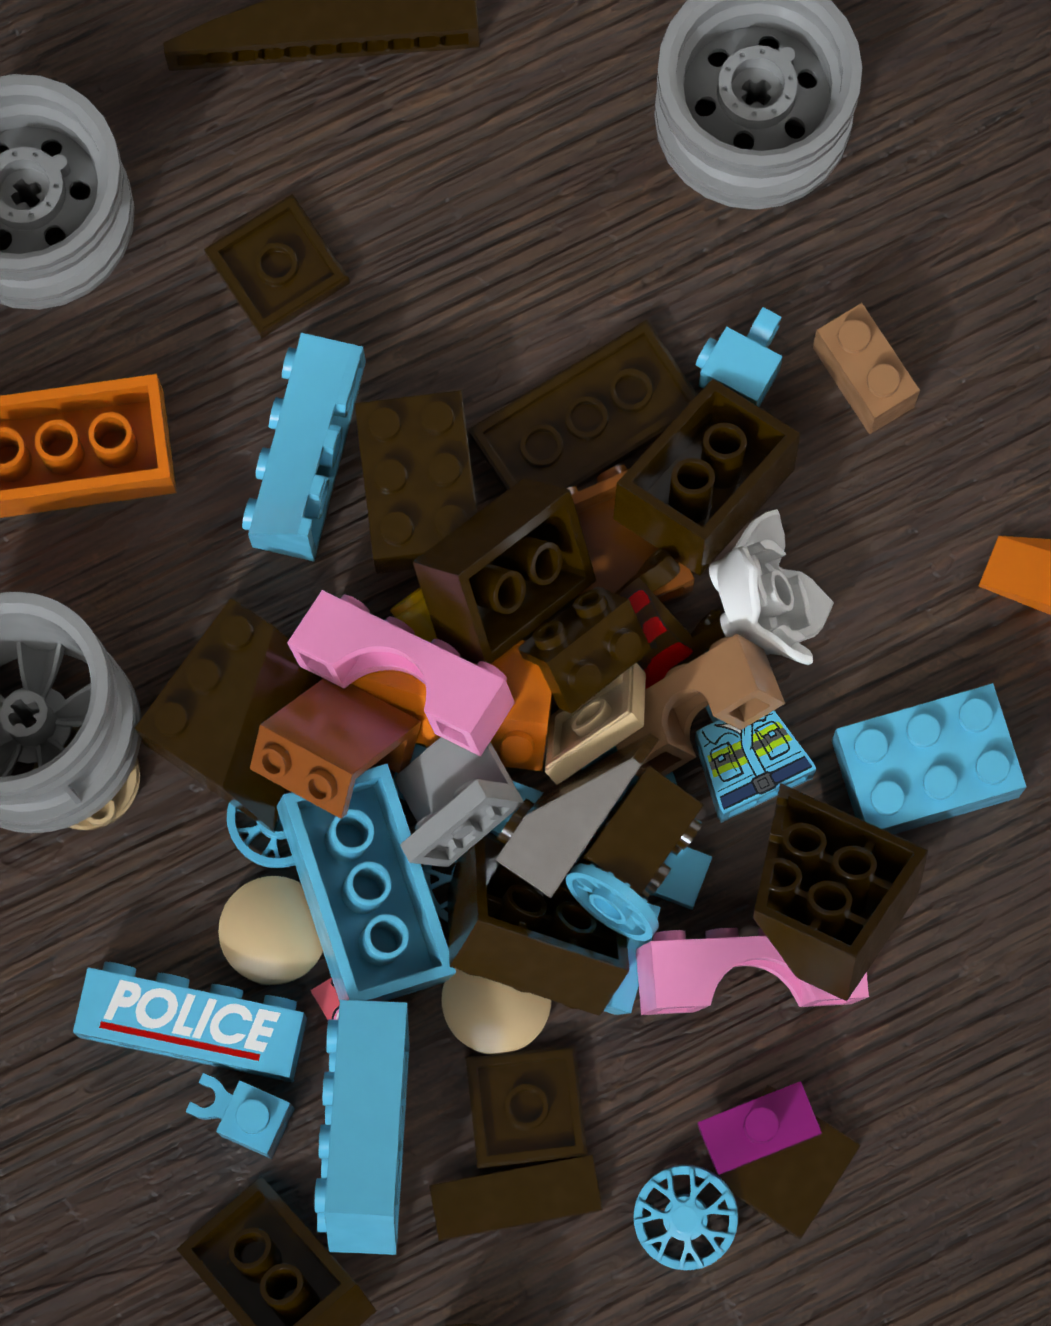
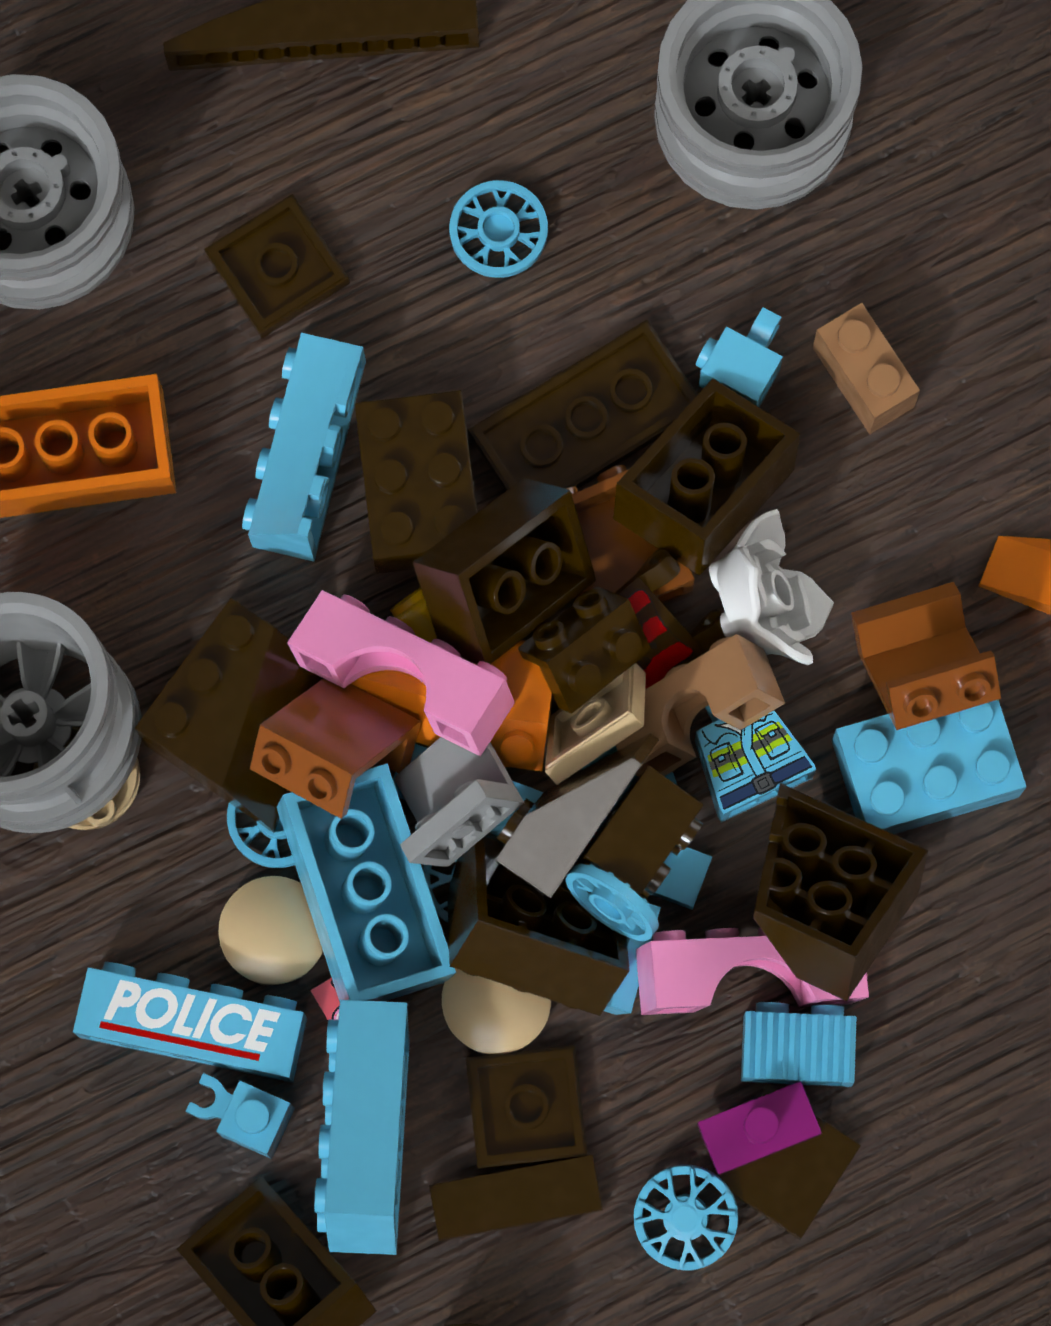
(498, 229): none -> medium azure wheel
(798, 1046): none -> medium azure brick
(924, 656): none -> dark orange panel

